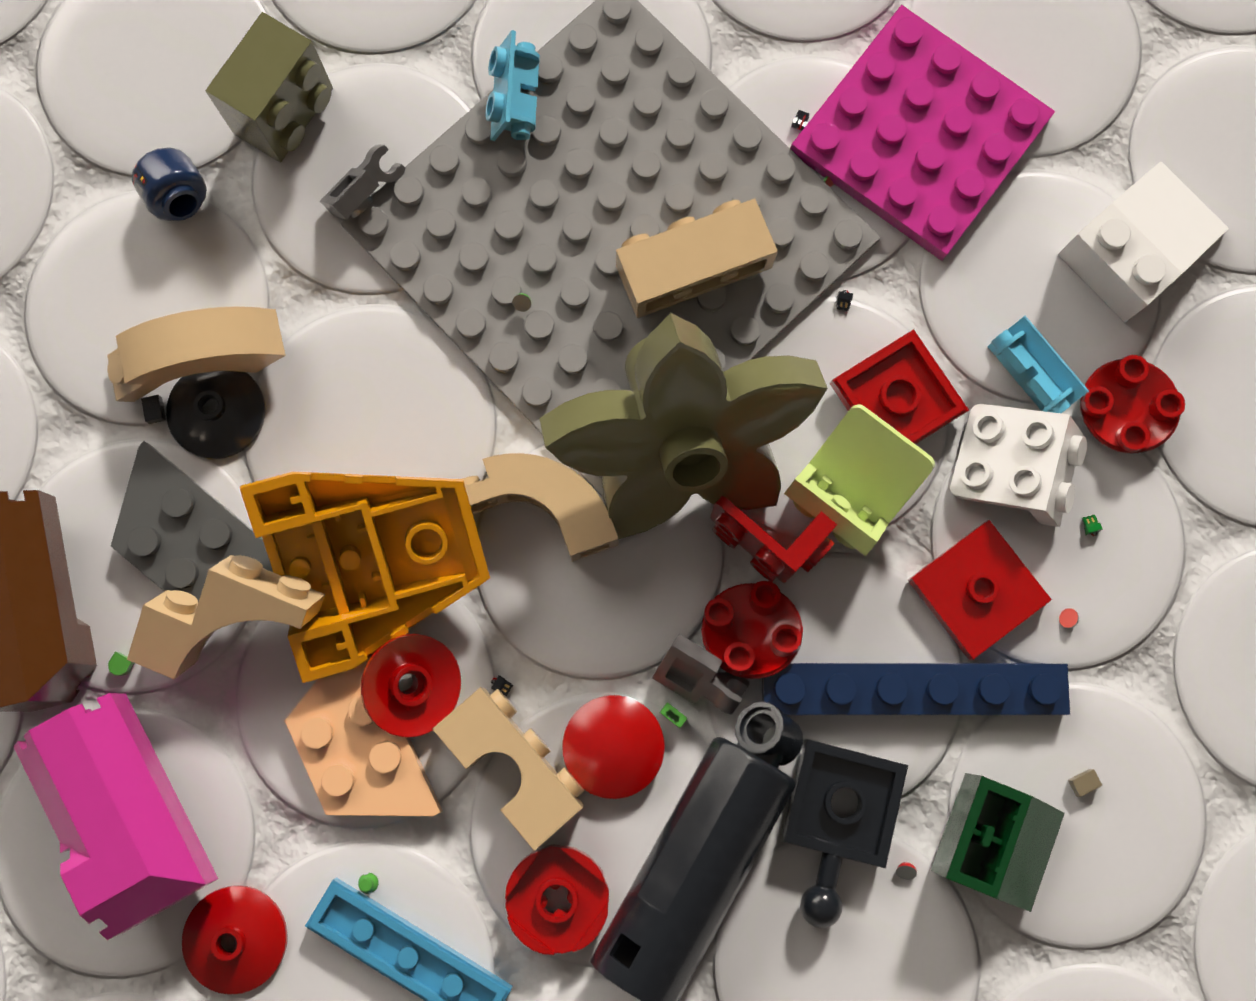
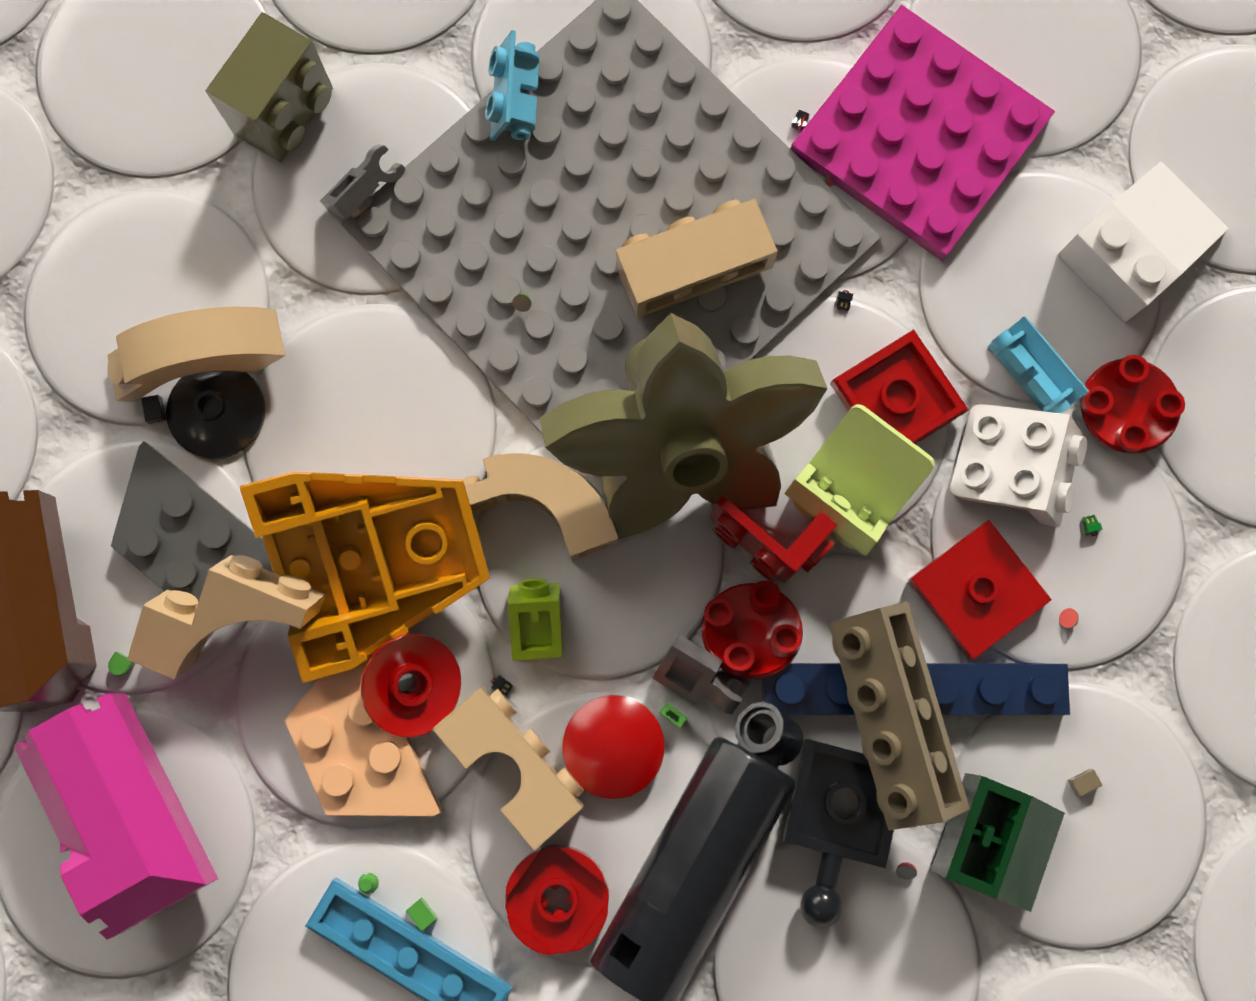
(169, 184): dark blue head -> none
(259, 935): red dish -> none
(421, 914): none -> bright green piece
(535, 620): none -> lime bracket
(898, 717): none -> dark tan brick

